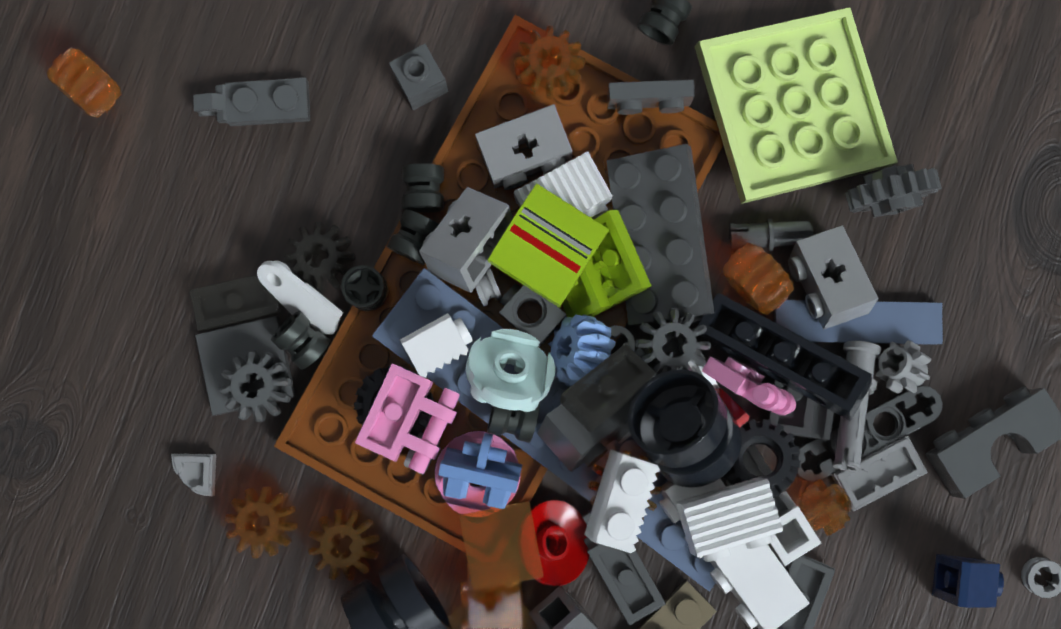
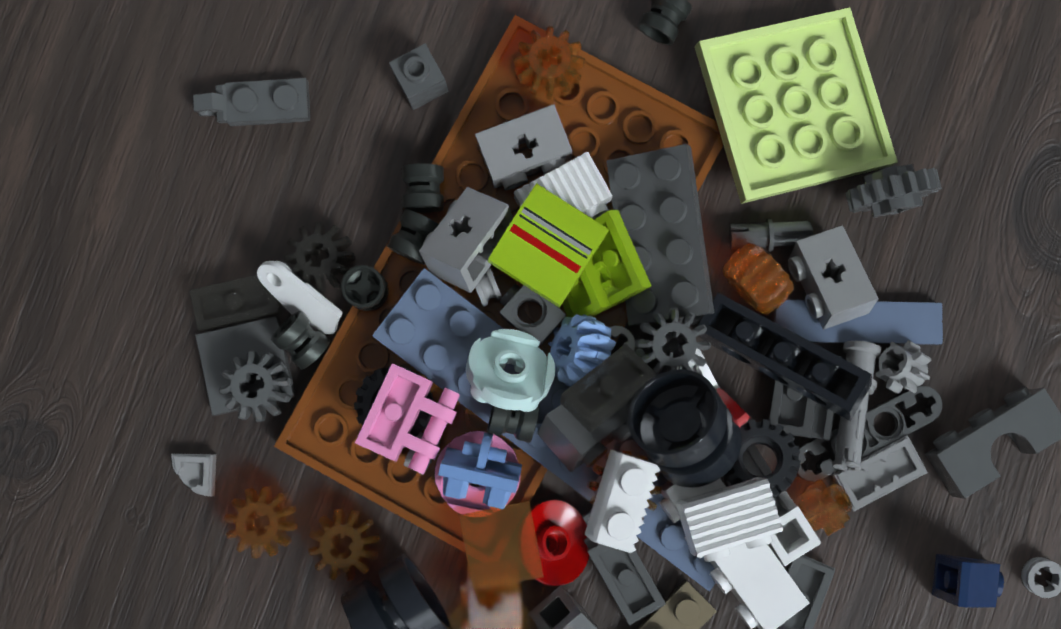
(84, 82): clear orange gear -> none
(437, 344): white brick -> none
(633, 96): dark grey plate -> none
(747, 383): bright pink plate -> none

